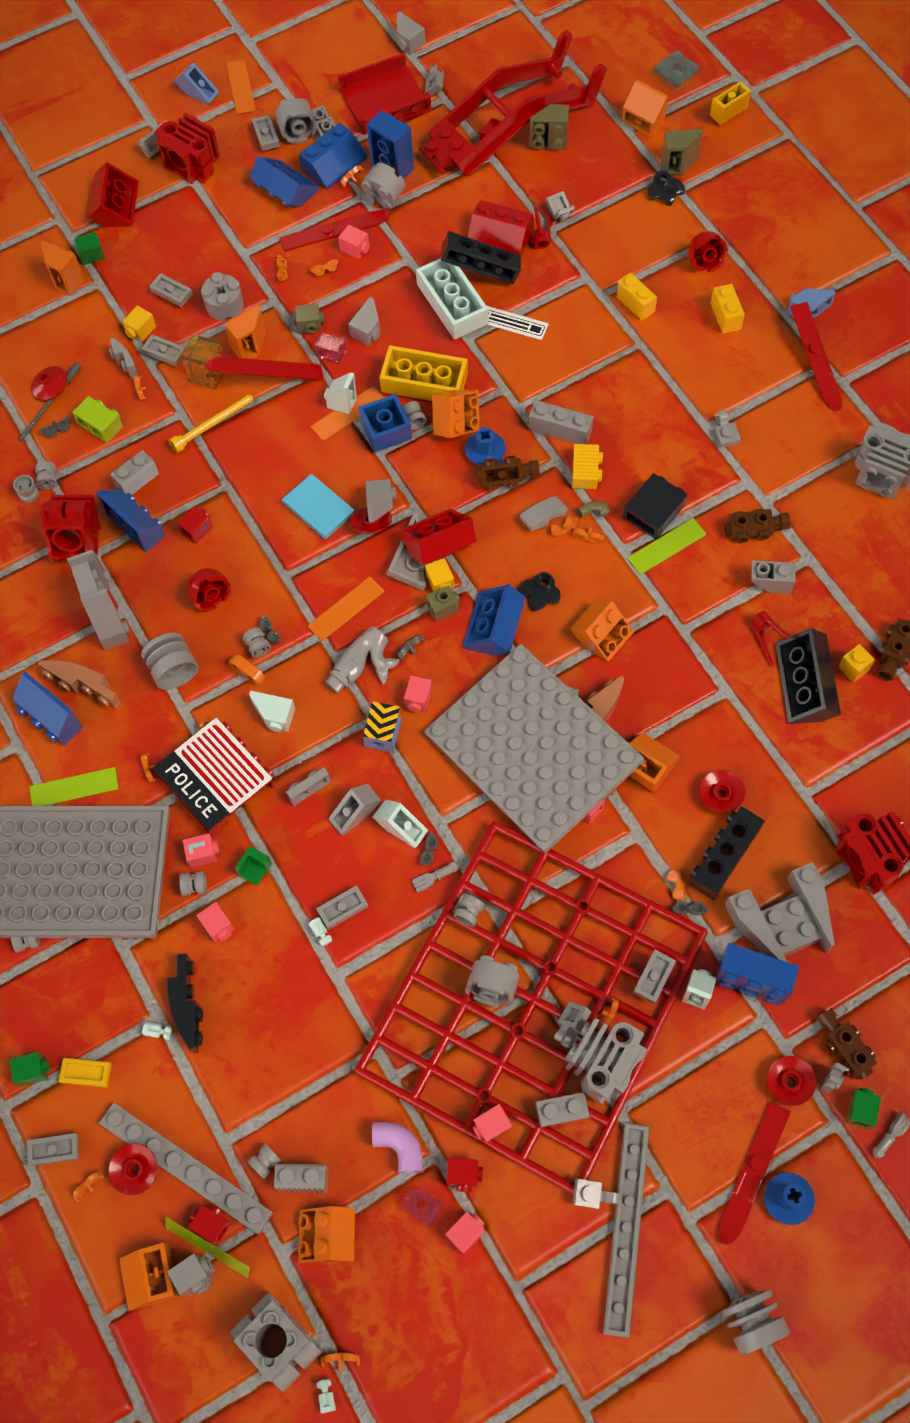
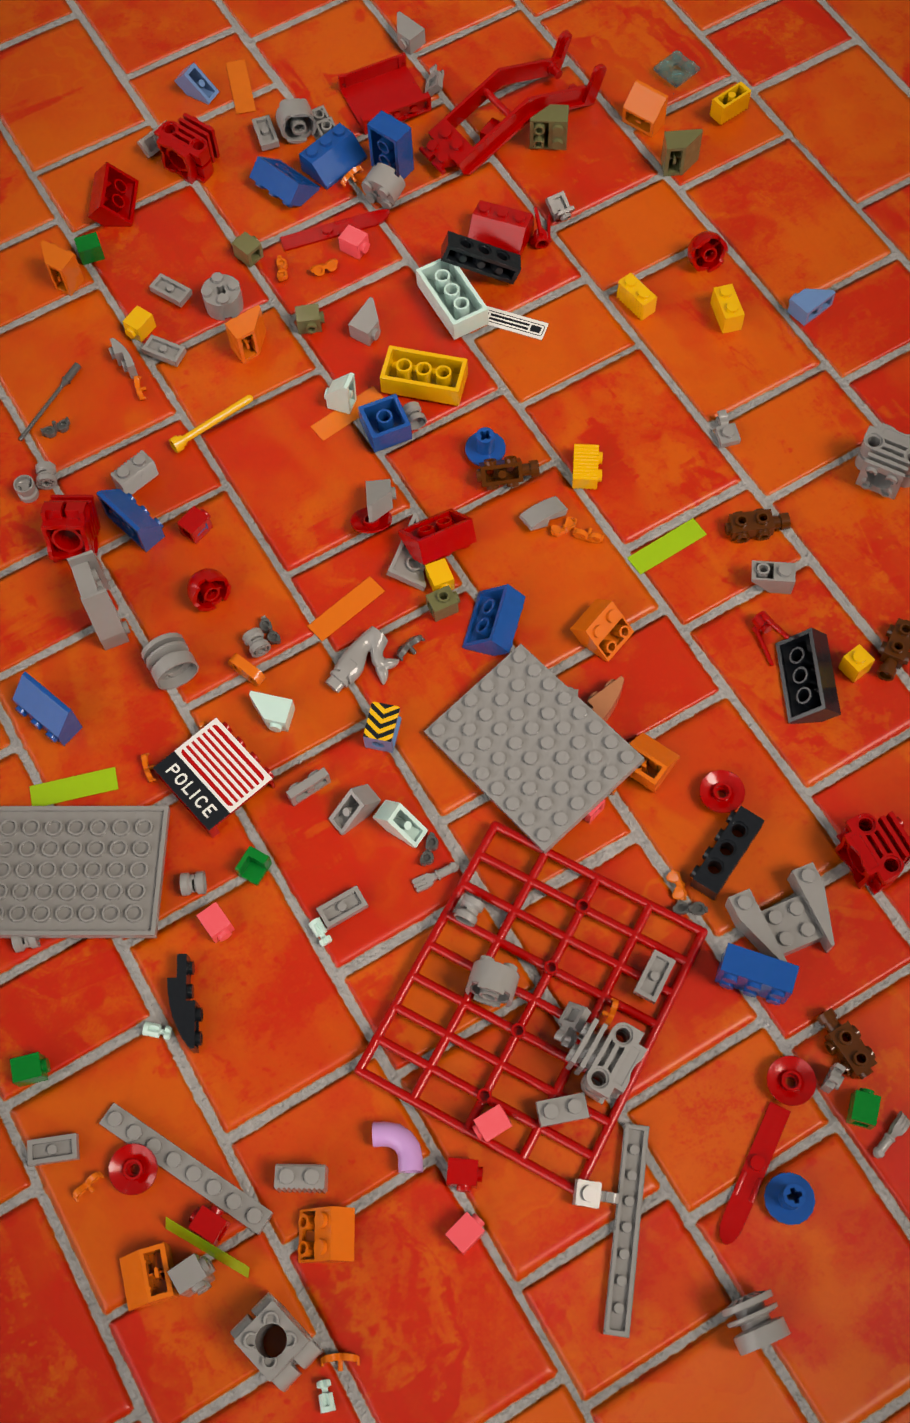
(49, 383): red dish -> none
(77, 678): nougat slope -> none
(85, 1072): yellow tile -> none
(98, 419): lime brick -> none
(195, 357): clear yellow piece -> none
(201, 850): coral brick -> none
(247, 249): none -> olive brick
(265, 368): red piece -> none
(265, 1160): light grey wheel -> none
(318, 506): medium azure tile -> none
(330, 347): clear pink brick -> none
(418, 694): coral brick -> none
(429, 1213): clear pink brick -> none
(455, 412): orange slope -> none
(540, 594): black plate -> none
(560, 422): light grey brick -> none
(592, 506): olive arm -> none
(655, 506): black brick -> none
(665, 189): black plate -> none
(699, 988): light aqua slope -> none
(817, 355): red piece -> none

